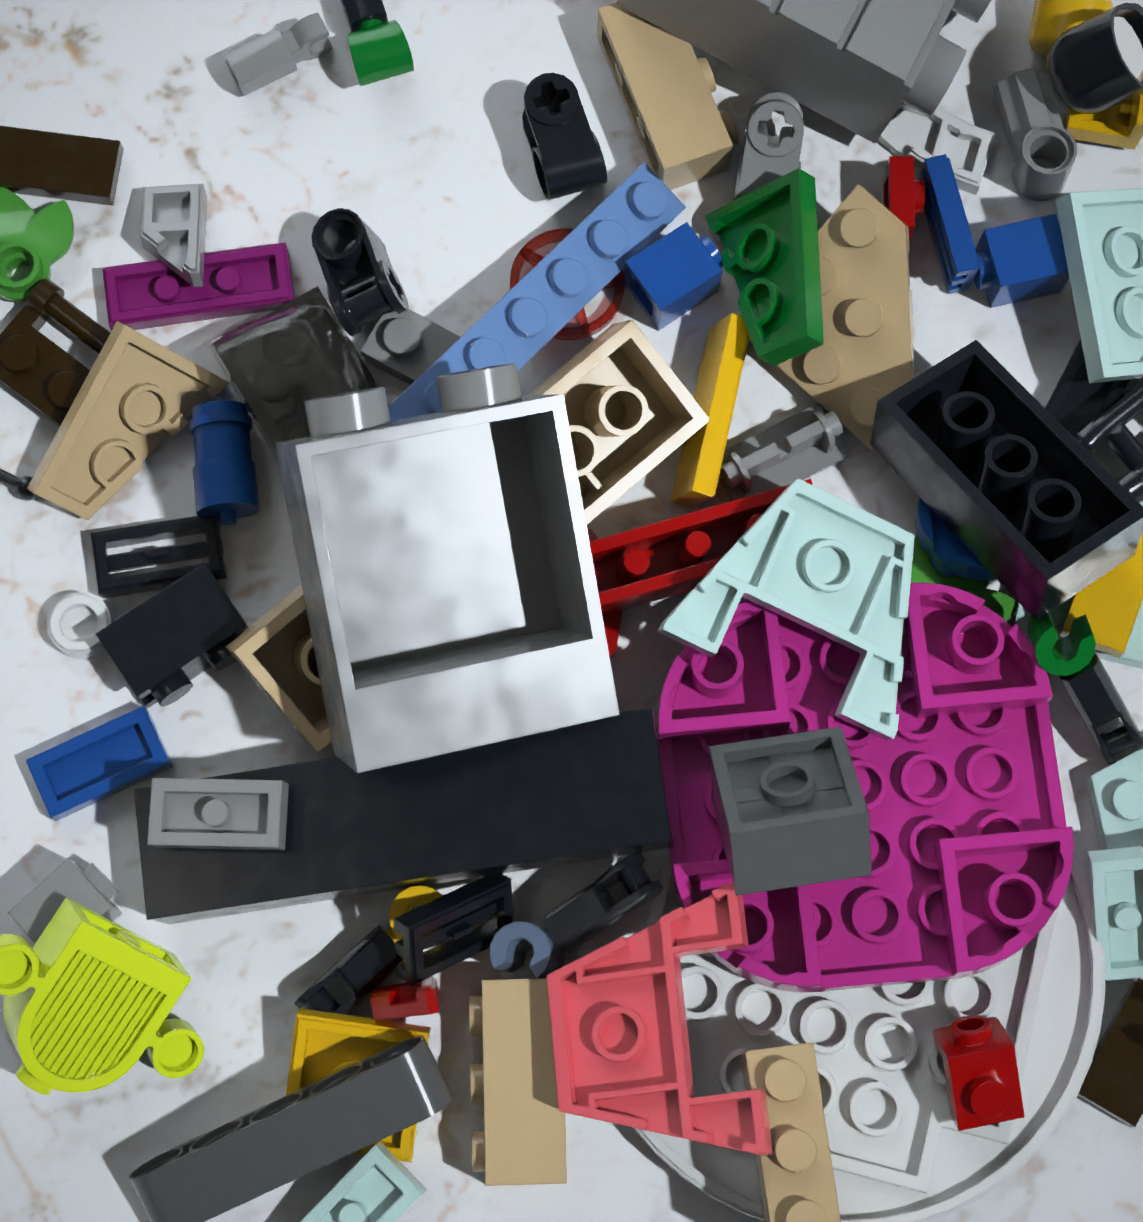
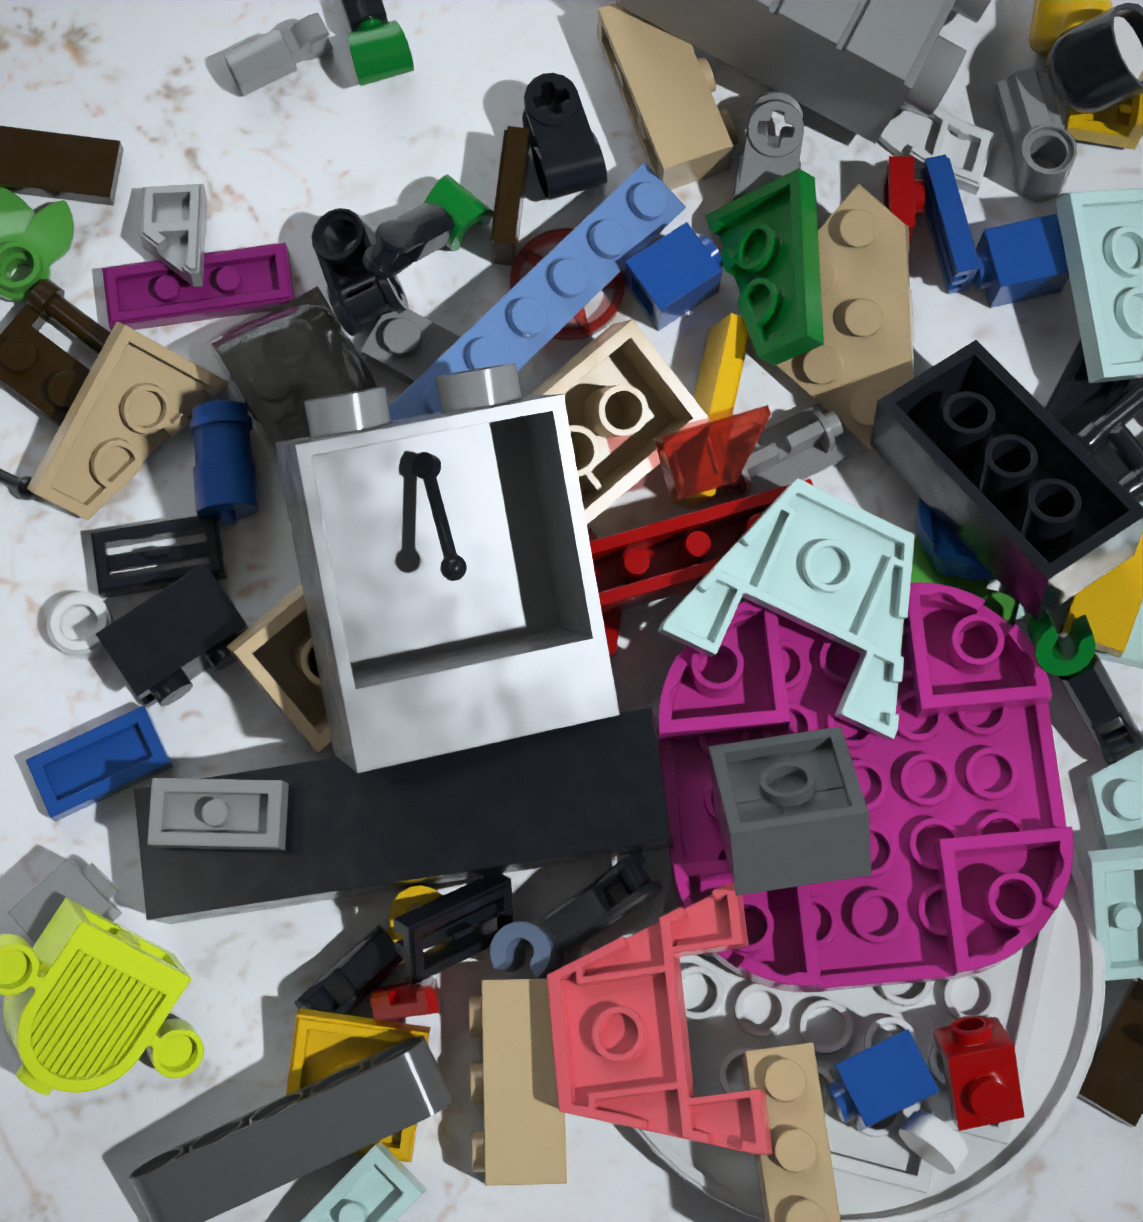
(418, 233): none -> black piece
(428, 468): none -> black hinge
(510, 195): none -> dark brown tile
(709, 452): none -> clear red tile
(880, 1081): none -> blue brick
(934, 1141): none -> white tile

